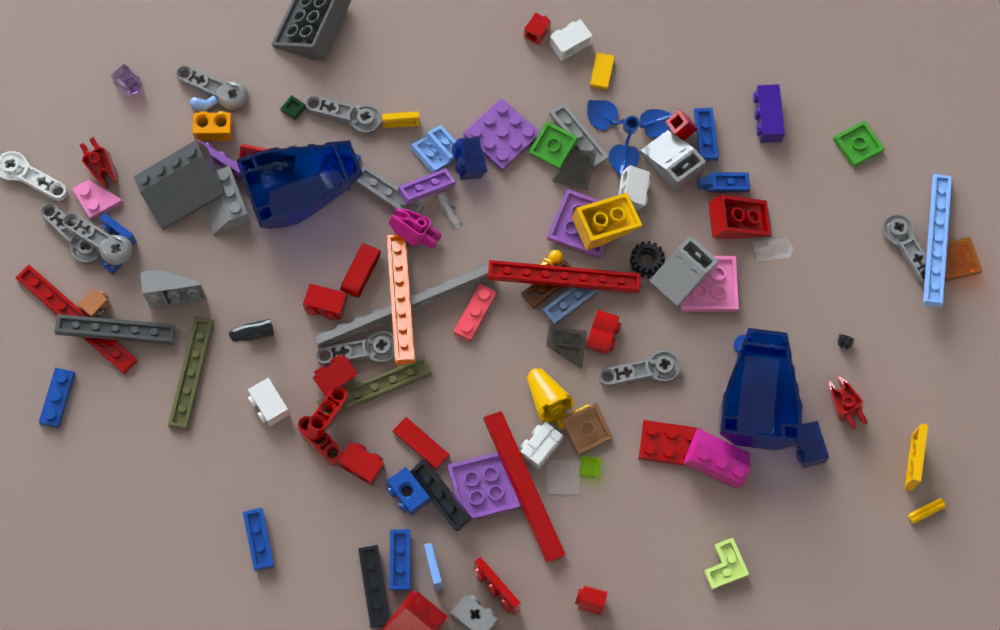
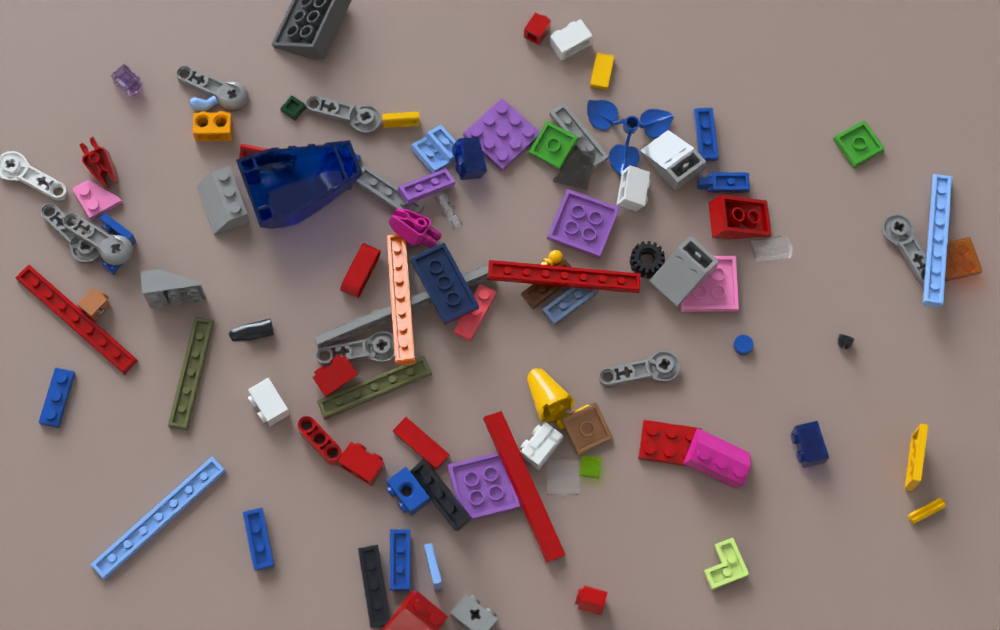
(114, 329): dark grey plate -> none
(158, 518): none -> light blue tile
(180, 184): dark grey slope -> none
(222, 160): medium lavender plate -> none
(324, 302): red brick -> none
(324, 420): red beam -> none
(444, 283): none -> dark blue plate
(496, 586): red plate -> none
(568, 344): clear smoke wing -> none
(602, 332): red brick -> none
(605, 220): yellow slope -> none
(681, 125): red brick -> none
(762, 395): clear blue windscreen -> none
(768, 113): dark purple brick -> none
(847, 403): red hinge -> none

